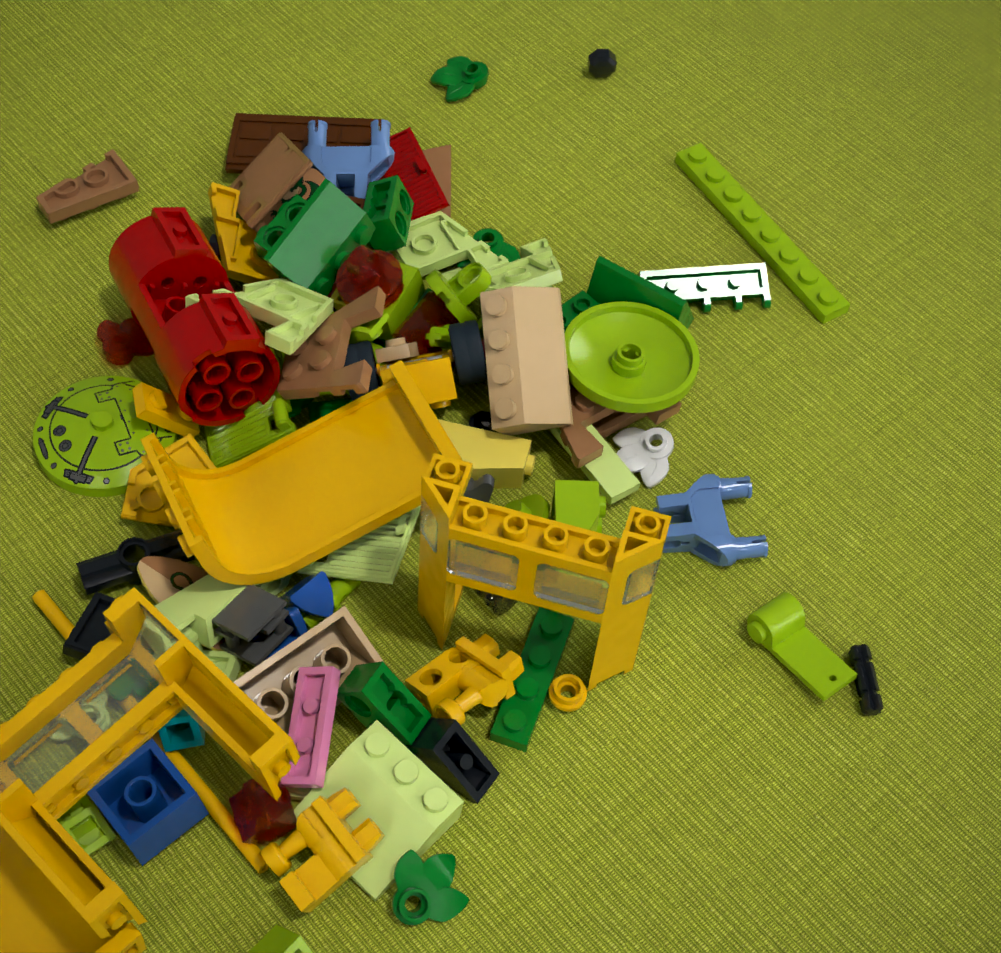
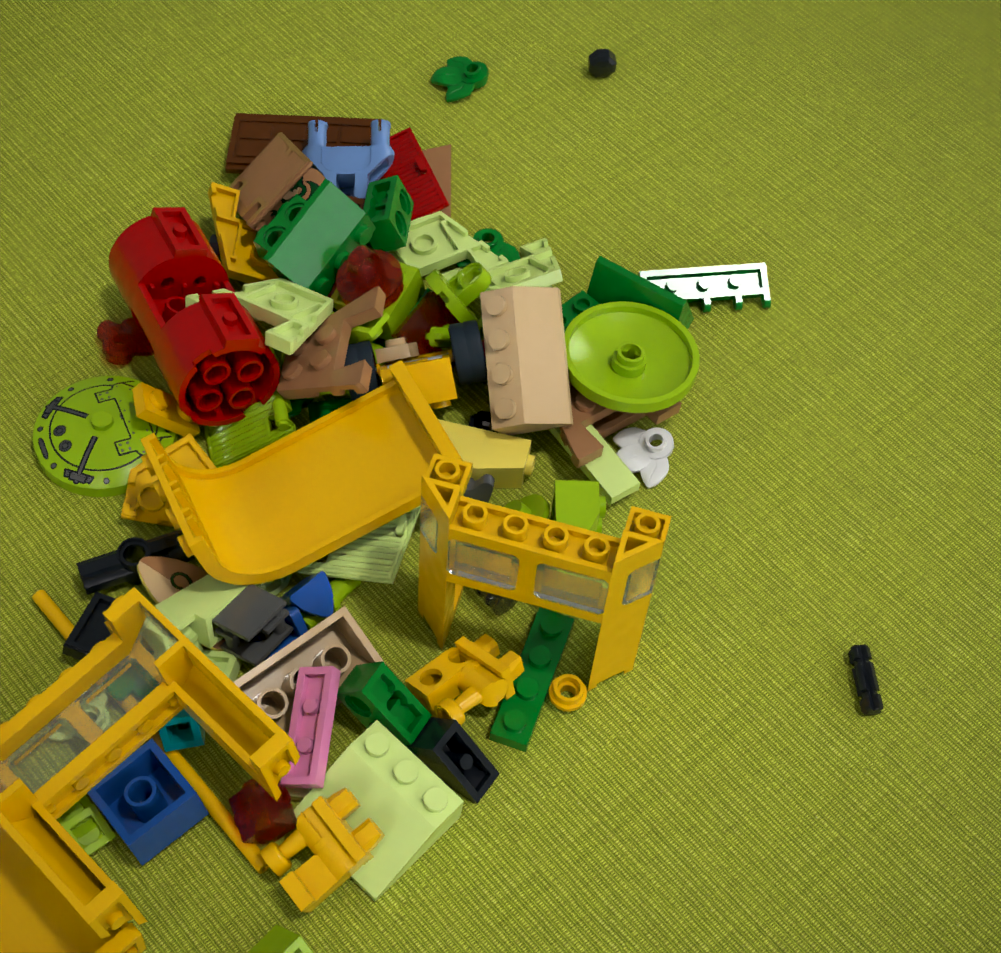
(88, 191): medium nougat wing -> none
(431, 883): green plate -> none
(703, 522): medium blue connector -> none
(762, 233): lime plate -> none
(782, 631): lime door -> none

